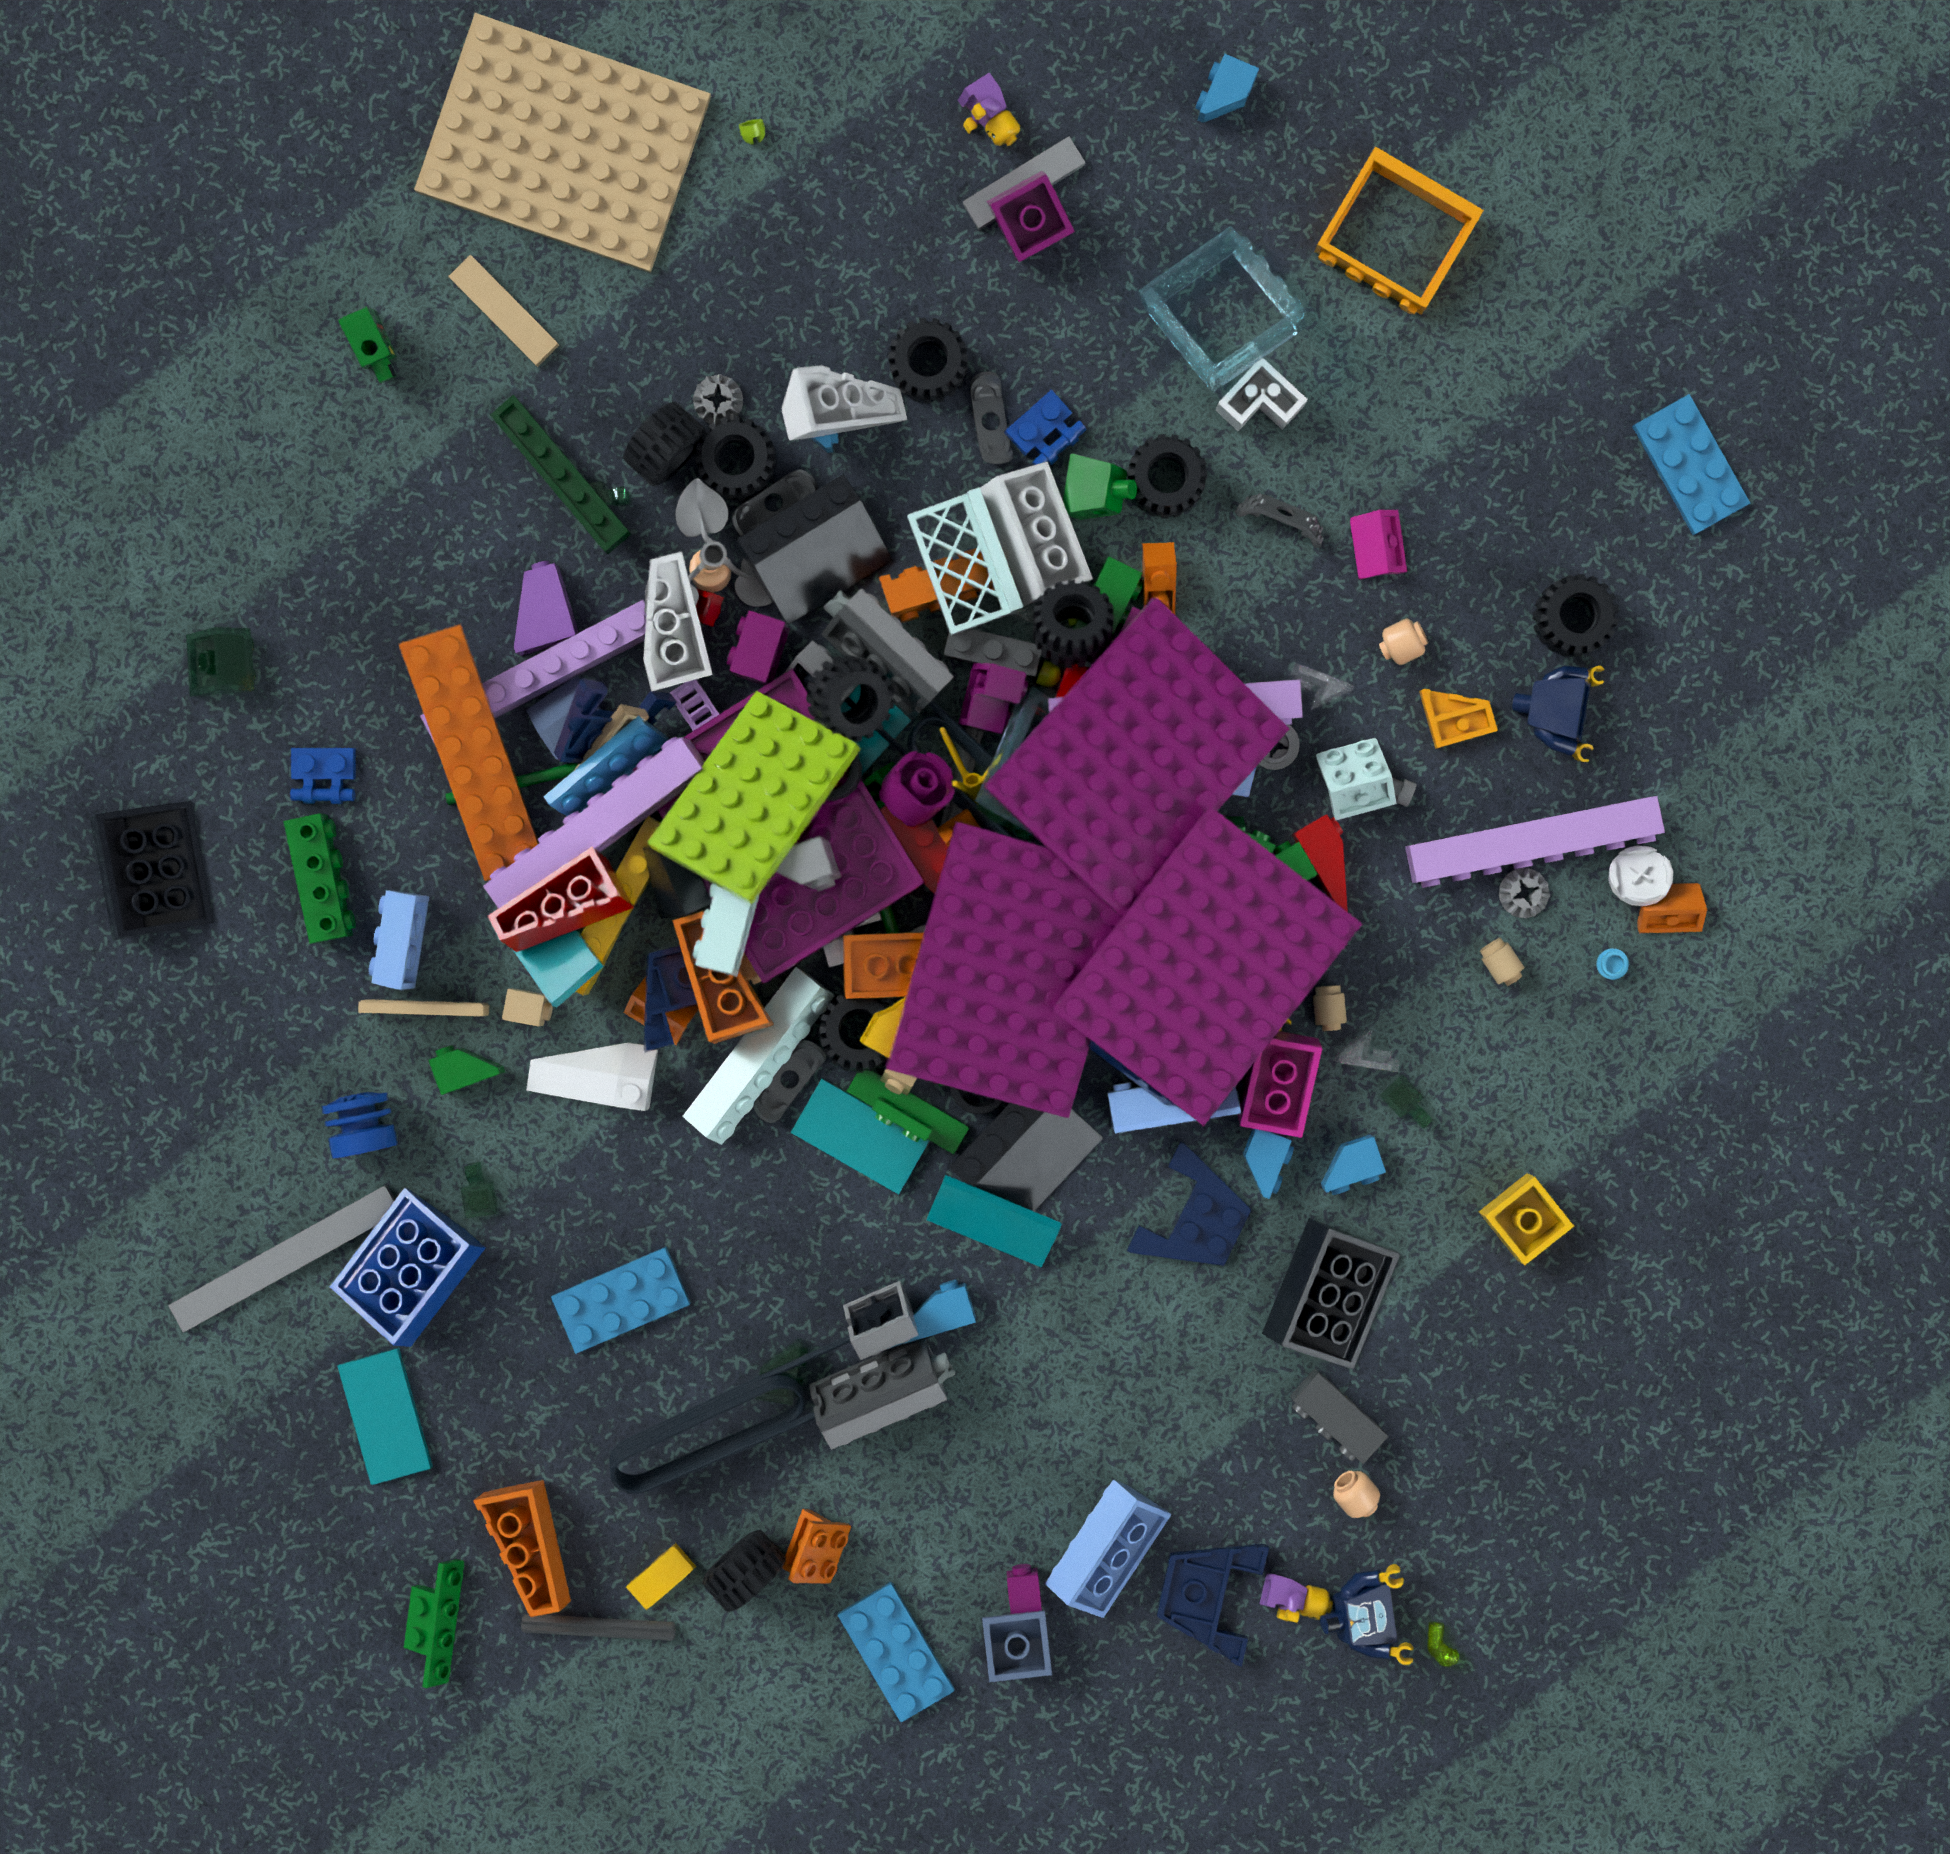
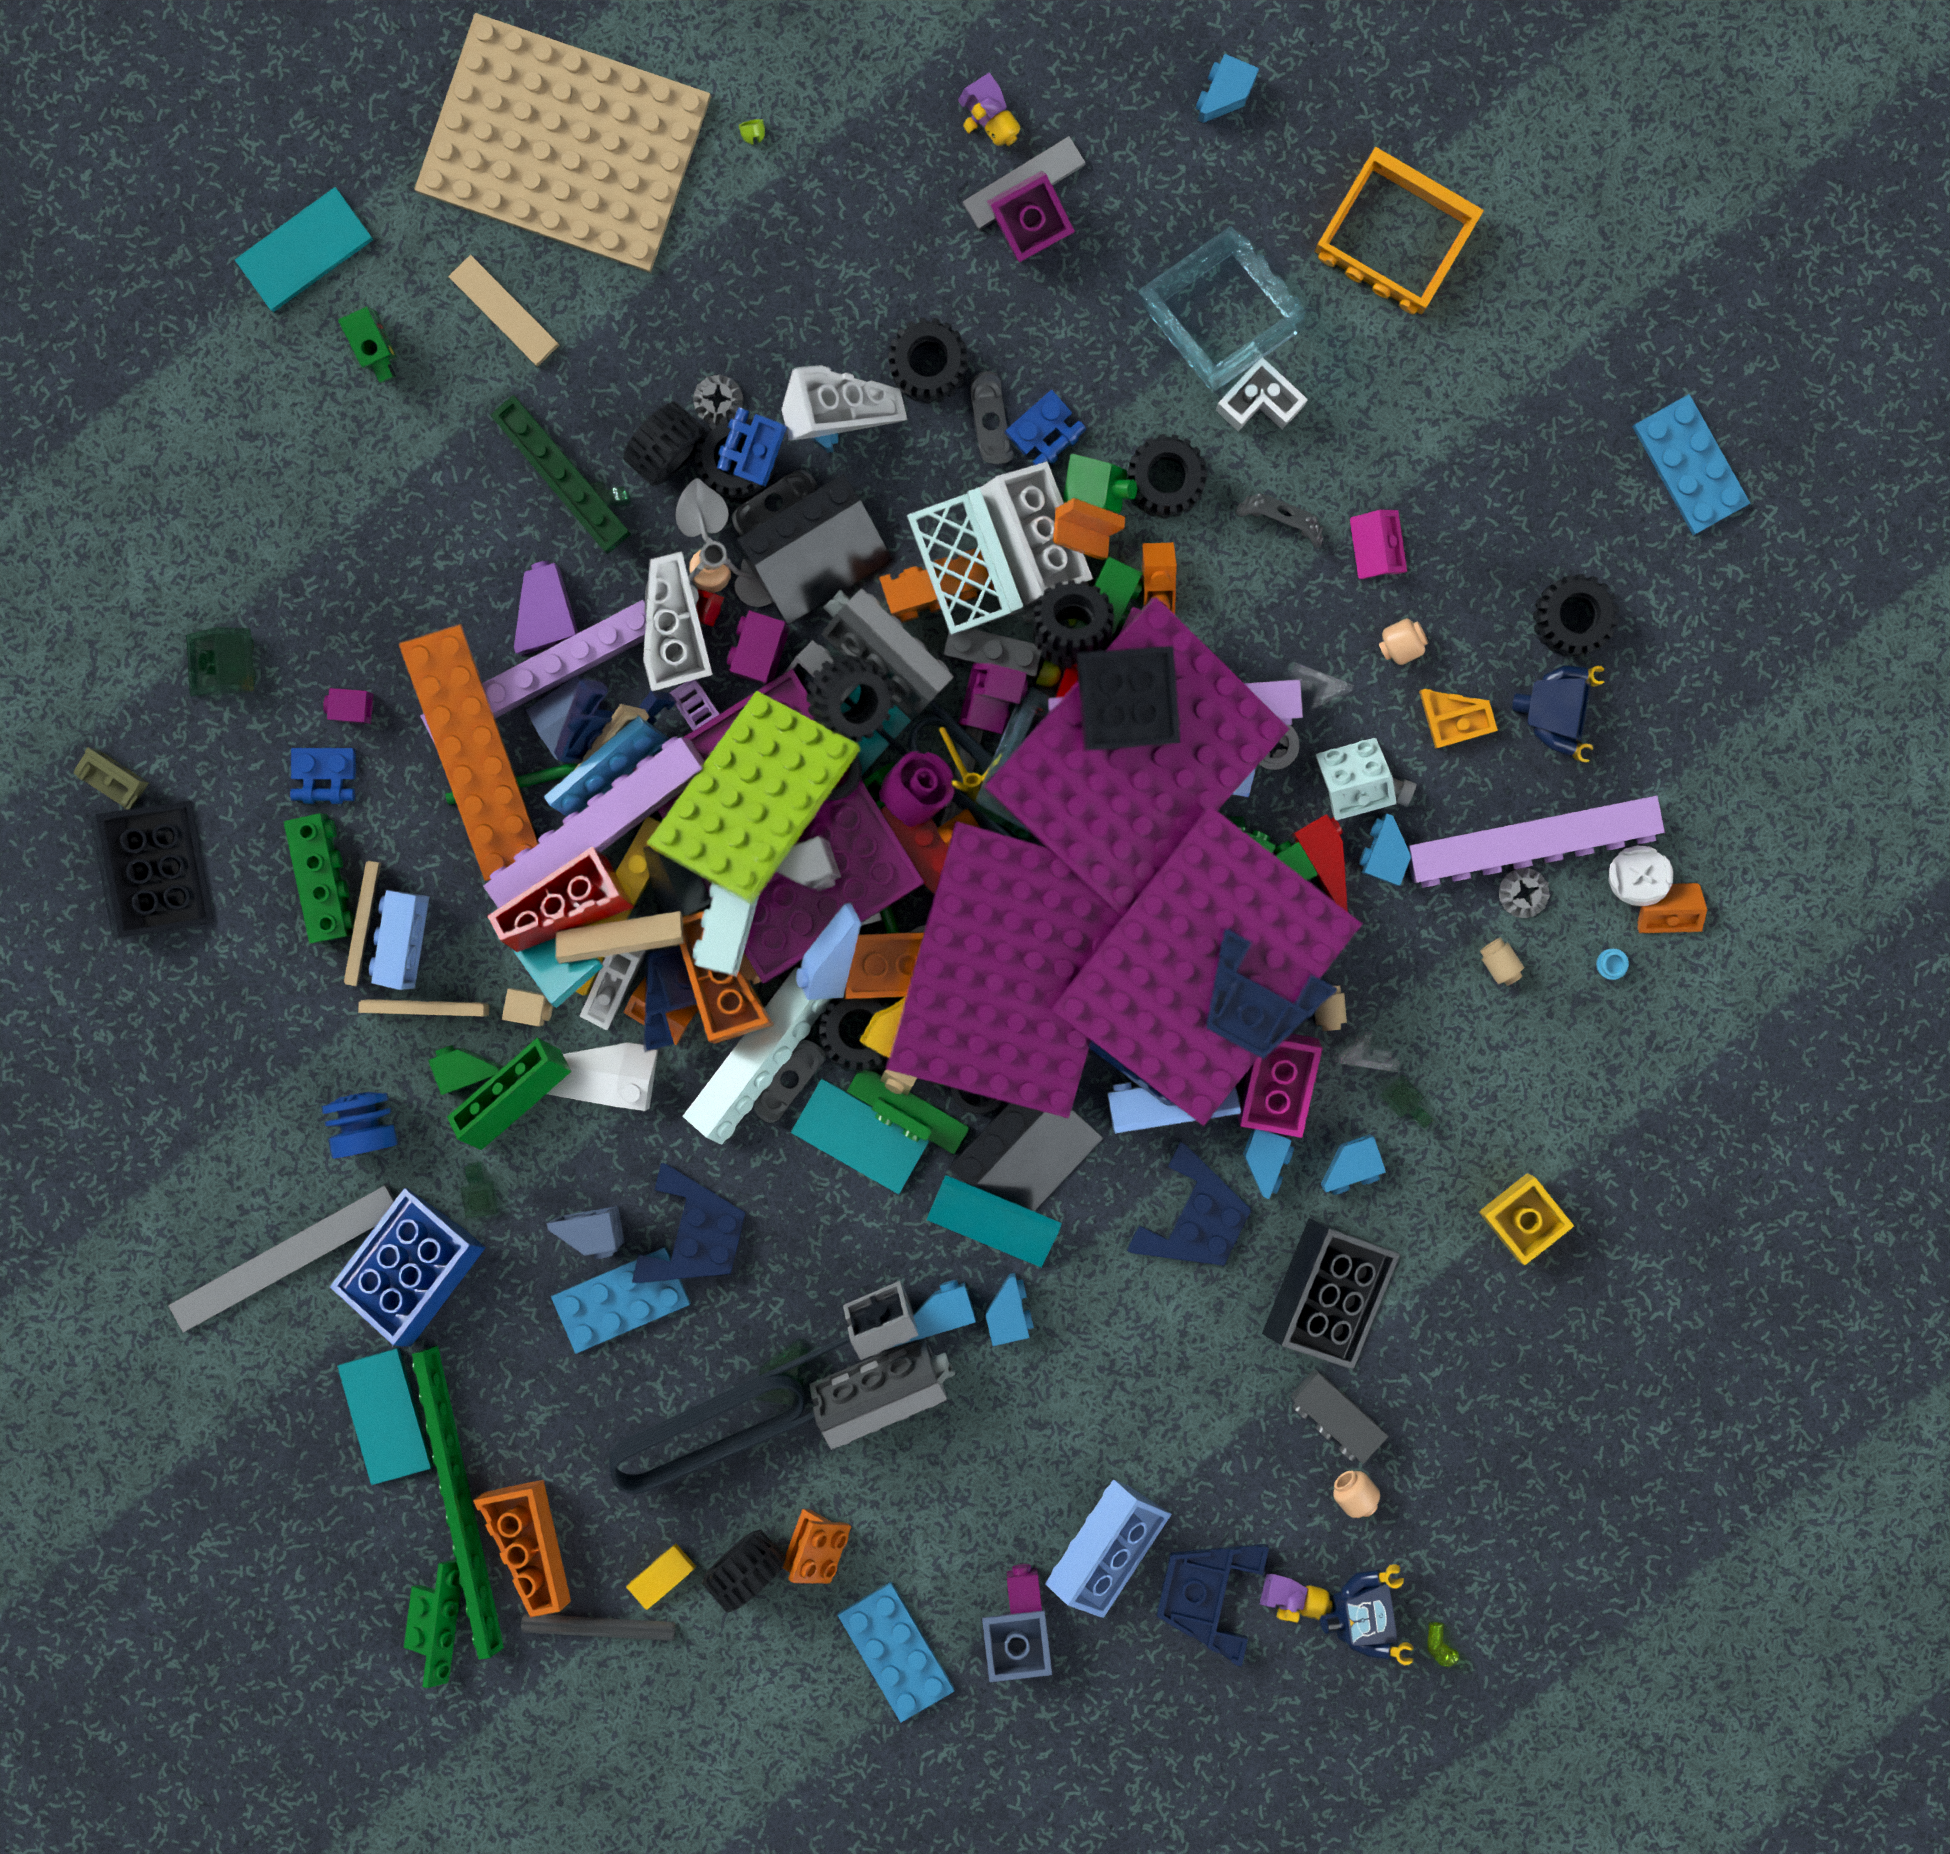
(110, 778): none -> olive hinge
(304, 249): none -> teal tile
(348, 706): none -> magenta brick
(362, 923): none -> tan tile
(458, 1502): none -> green plate
(509, 1094): none -> green brick
(591, 1231): none -> sand blue slope
(611, 987): none -> white slope
(619, 937): none -> tan tile
(705, 1234): none -> dark blue wing
(759, 450): none -> blue plate
(829, 958): none -> light blue slope
(1006, 1314): none -> dark azure slope
(1086, 528): none -> orange panel
(1128, 698): none -> black plate
(1251, 1013): none -> dark blue wing
(1388, 853): none -> dark azure slope

